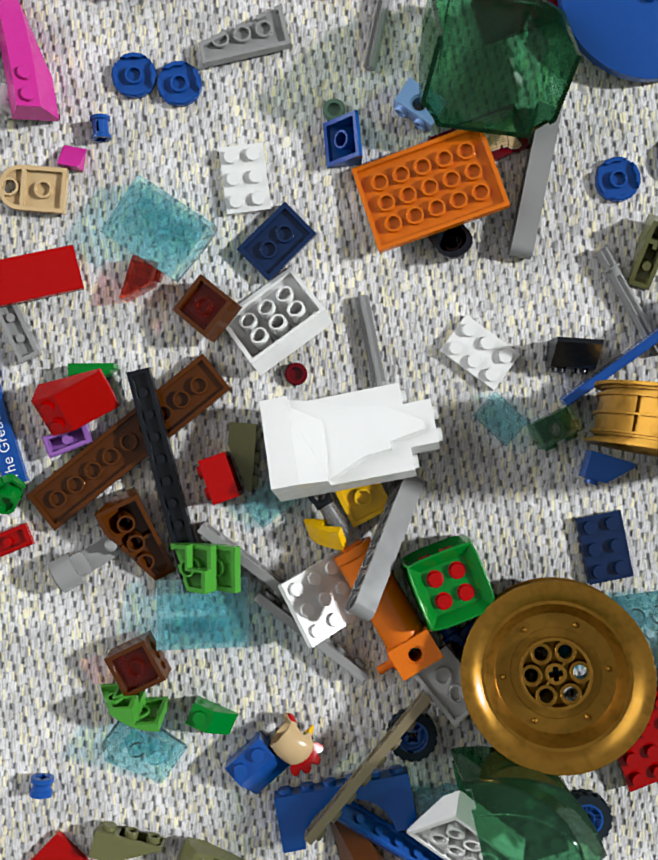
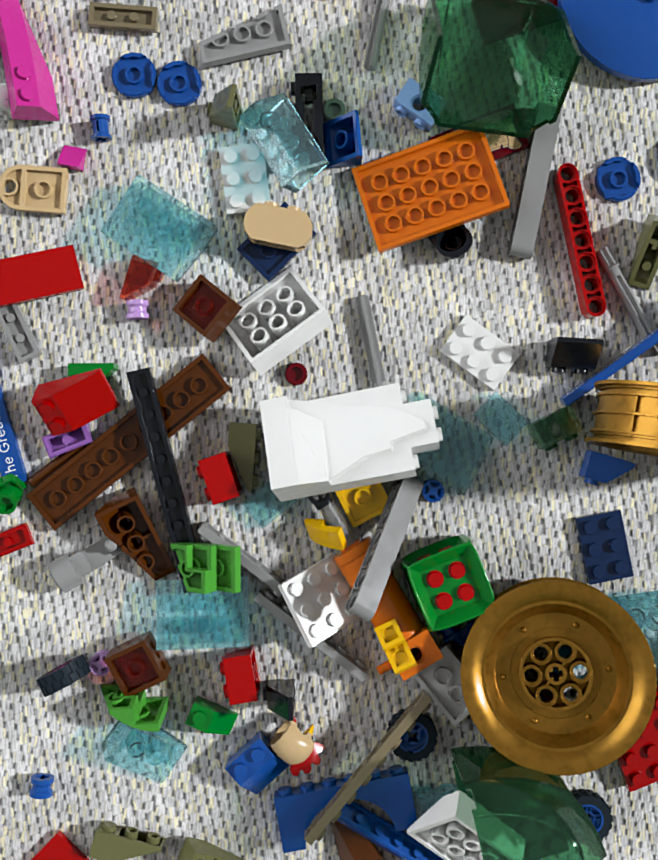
(41, 475): none -> reddish brown axle
(63, 675): none -> black wheel
(98, 666): none -> lavender wheel
(123, 17): none -> dark tan plate
(137, 309): none -> lavender wheel
(226, 108): none -> olive slope
(241, 675): none -> red brick
(278, 226): none -> tan brick
(281, 697): none -> black slope
(284, 141): none -> clear light blue slope
(308, 84): none -> black brick
(395, 646): none -> yellow slope
(434, 493): none -> blue wheel
(459, 453): none -> clear light blue slope
(581, 231): none -> red beam

